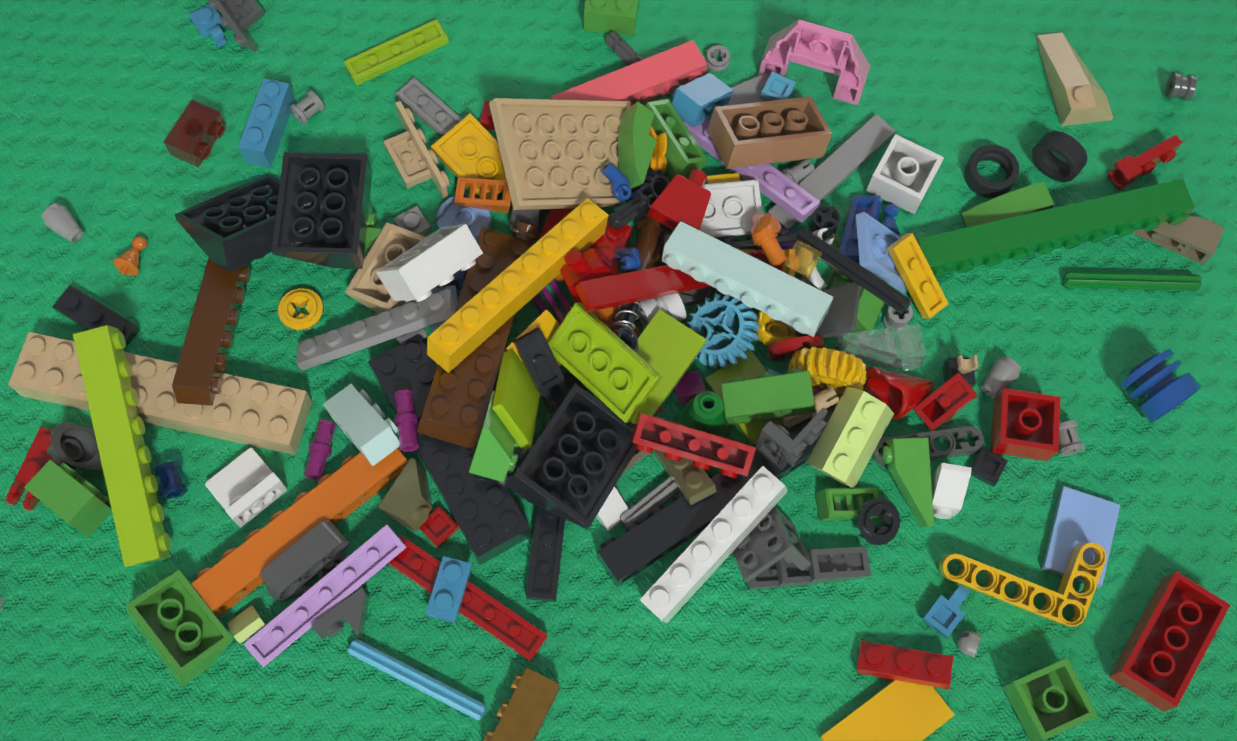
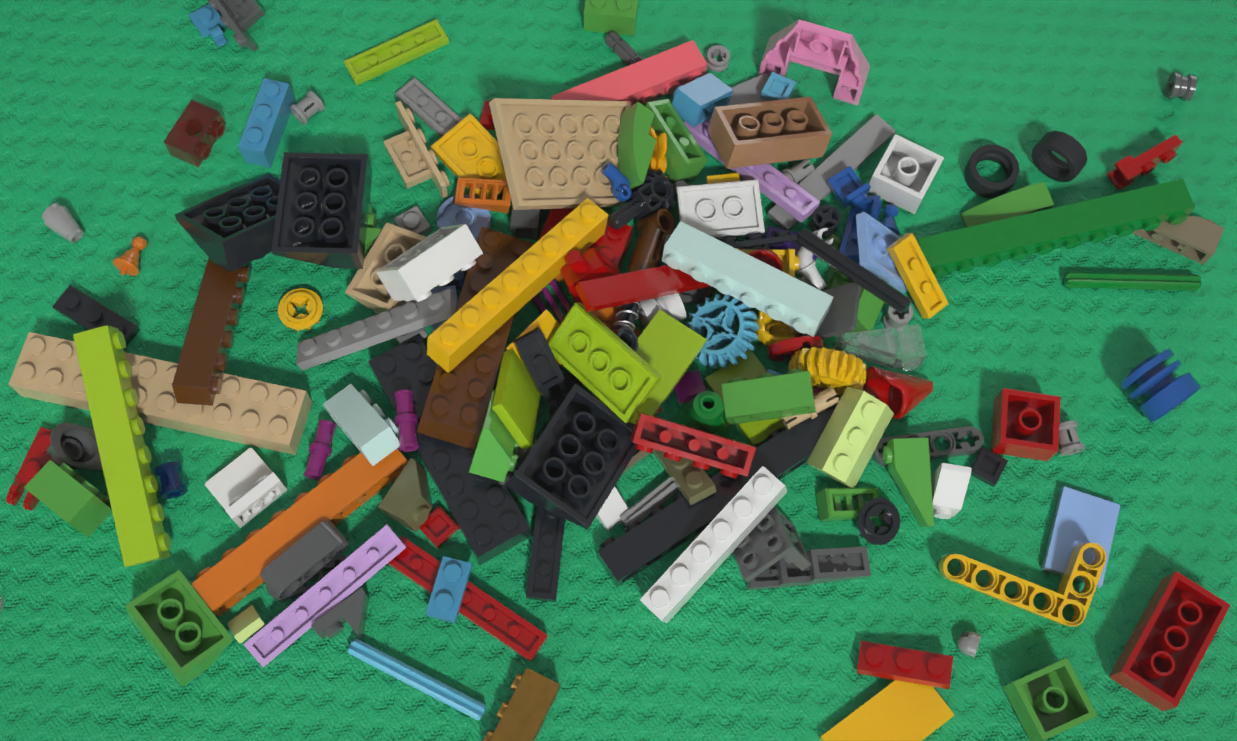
(526, 231): reddish brown plate -> none
(630, 256): blue arm -> none
(682, 201): red torso -> none
(764, 234): orange arm -> none
(781, 449): dark grey bracket -> none
(803, 258): clear yellow tile -> none
(848, 188): none -> blue bracket
(945, 402): red slope -> none
(945, 613): dark azure plate -> none
(961, 365): piece -> none
(1000, 376): light grey cone -> none
(1072, 85): tan wedge -> none

